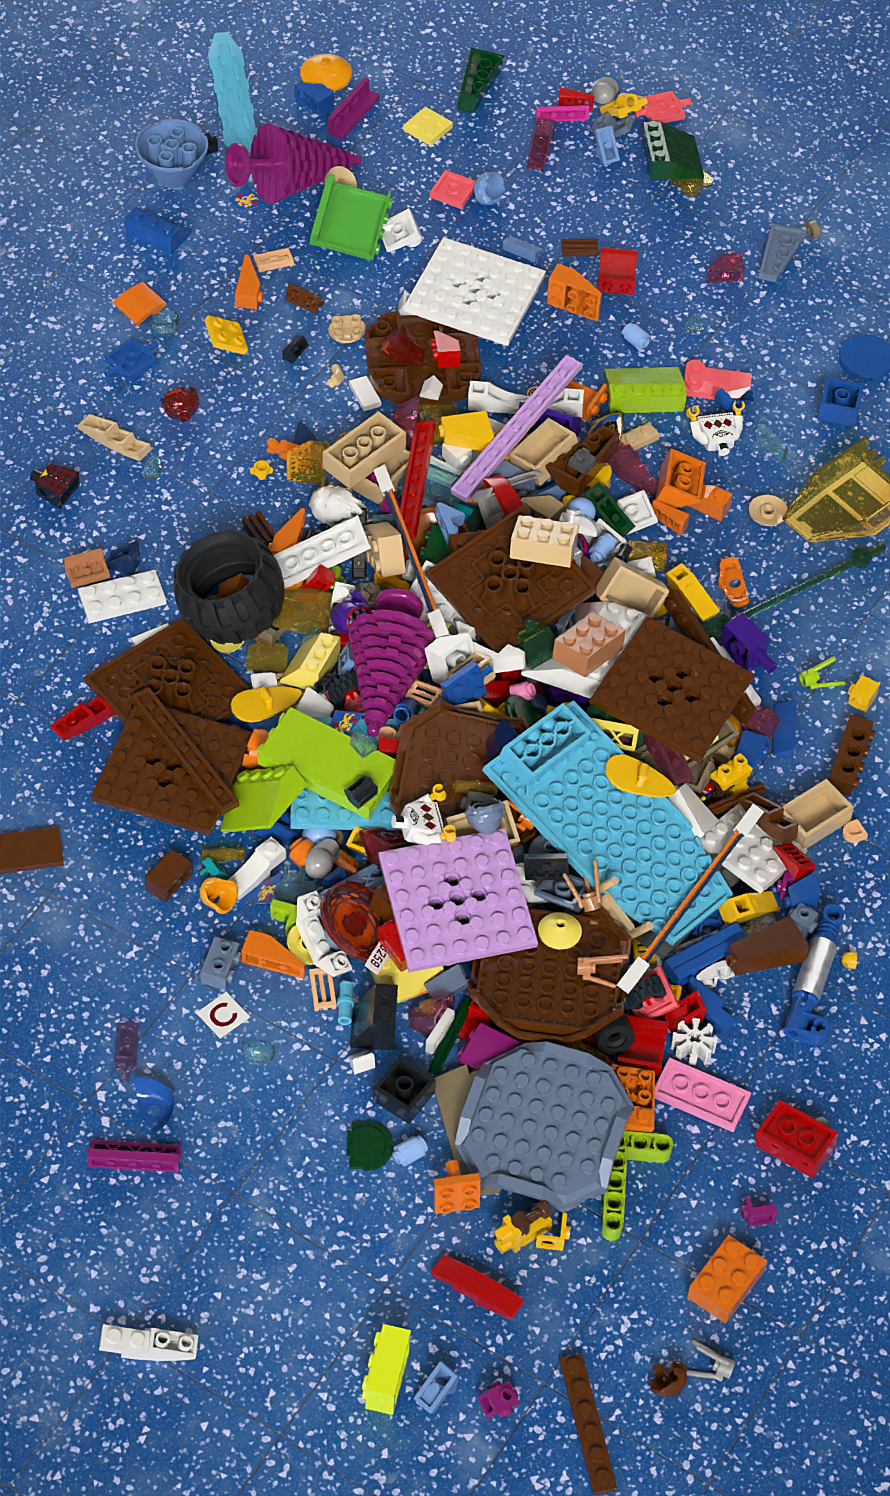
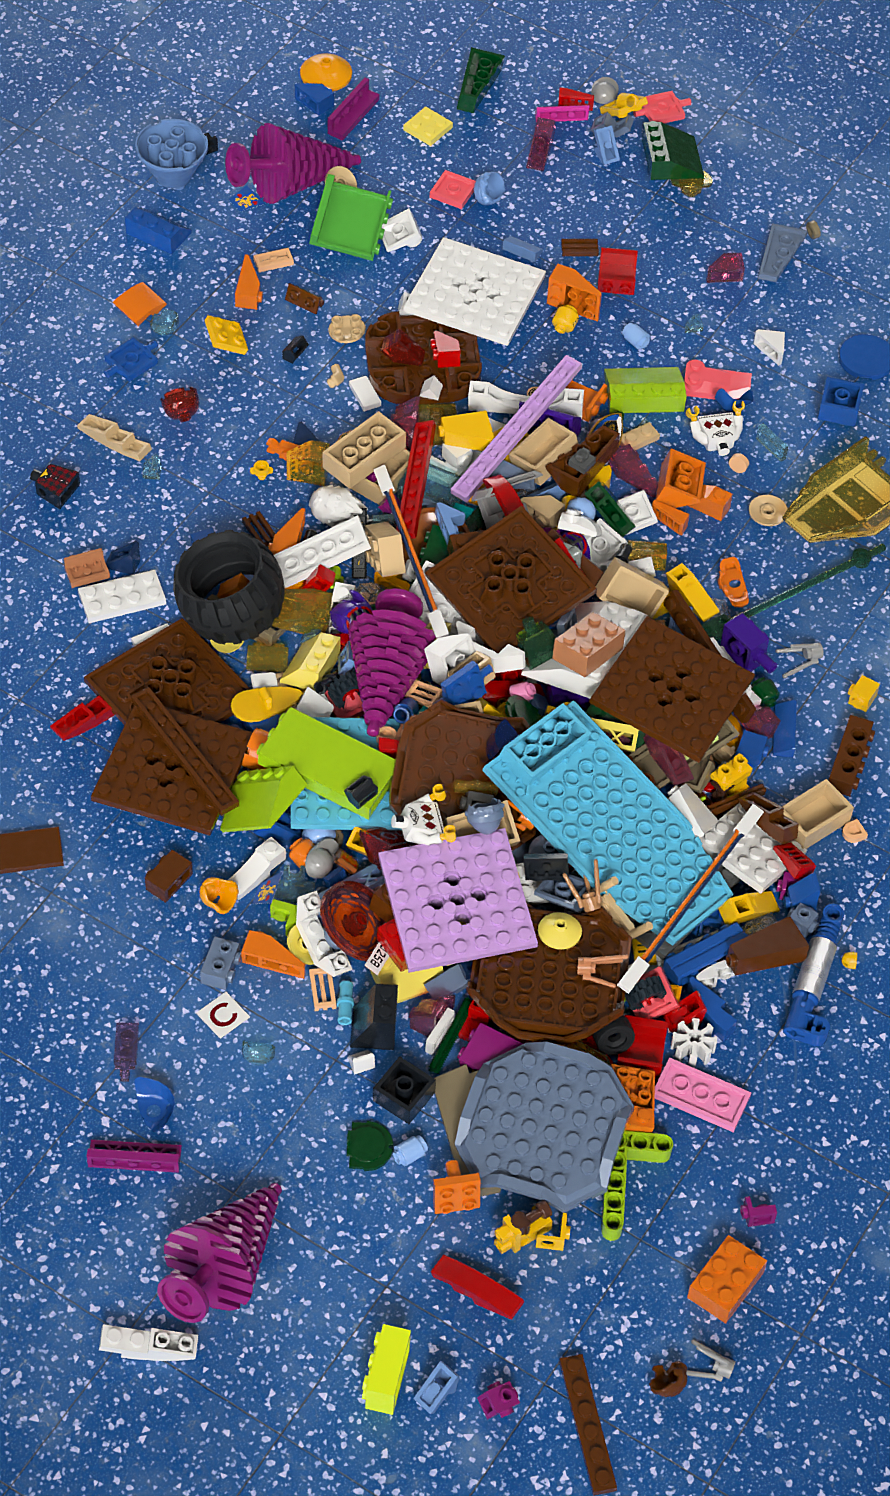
(214, 869): teal tile -> none
(218, 1257): none -> magenta plant
(223, 854): clear yellow pin -> none
(232, 91): medium azure plate -> none
(345, 721): blue sticker -> none
(362, 744): clear light blue slope -> none
(544, 541): tan piece -> none
(565, 319): none -> yellow head
(602, 548): light blue brick -> none
(637, 777): yellow shield -> none
(738, 463): none -> light nougat tile
(766, 690): none -> dark green head
(771, 344): none -> white slope
(796, 1138): red piece -> none
(810, 651): none -> light grey plant
(811, 676): lime plant -> none

